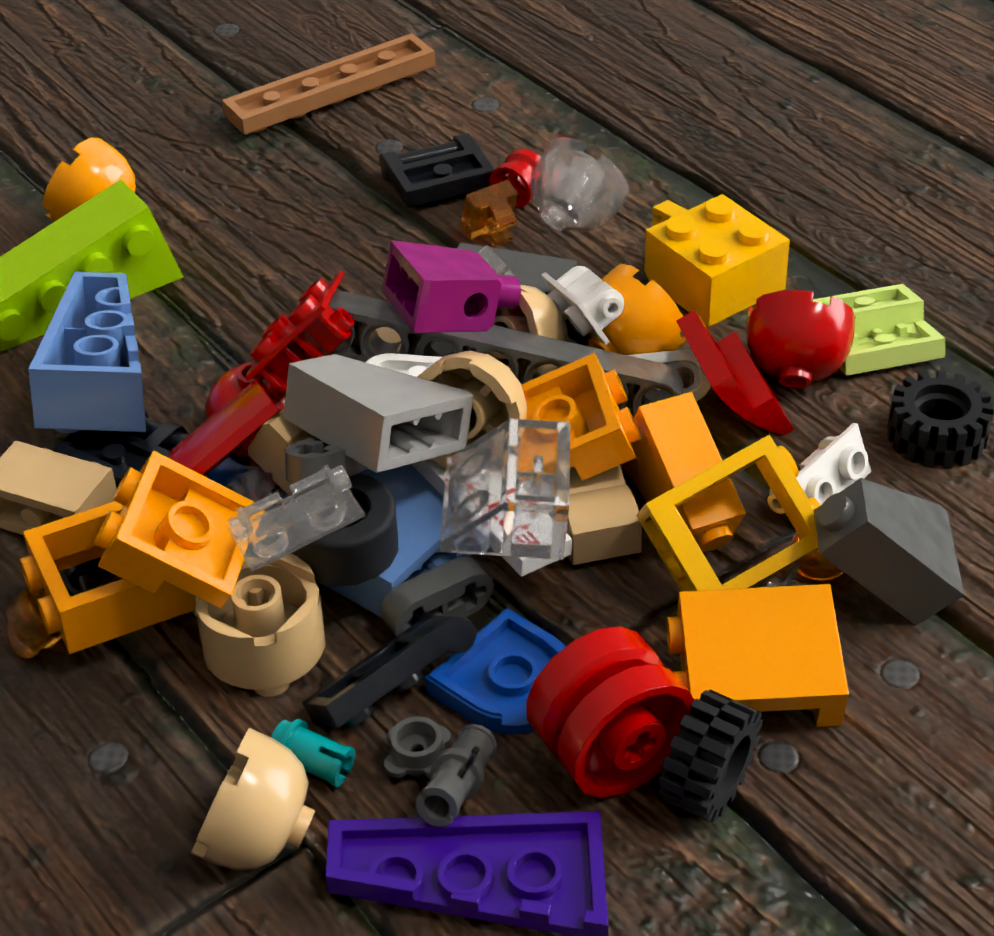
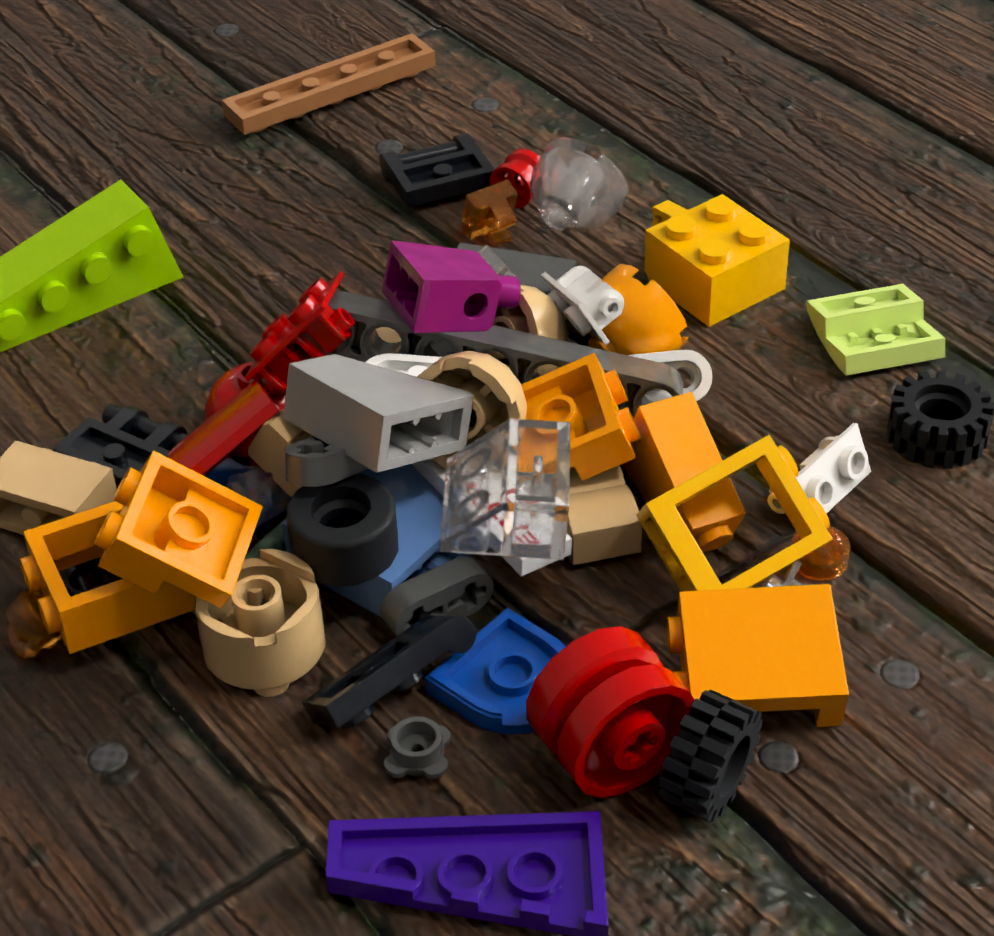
(87, 176): light orange cylinder -> none
(89, 360): medium blue wedge -> none
(256, 807): tan cylinder -> none
(282, 526): clear hinge -> none
(317, 753): teal pin -> none
(456, 775): dark grey pin -> none
(735, 375): red slope -> none
(799, 337): red cylinder -> none
(892, 547): dark grey slope -> none

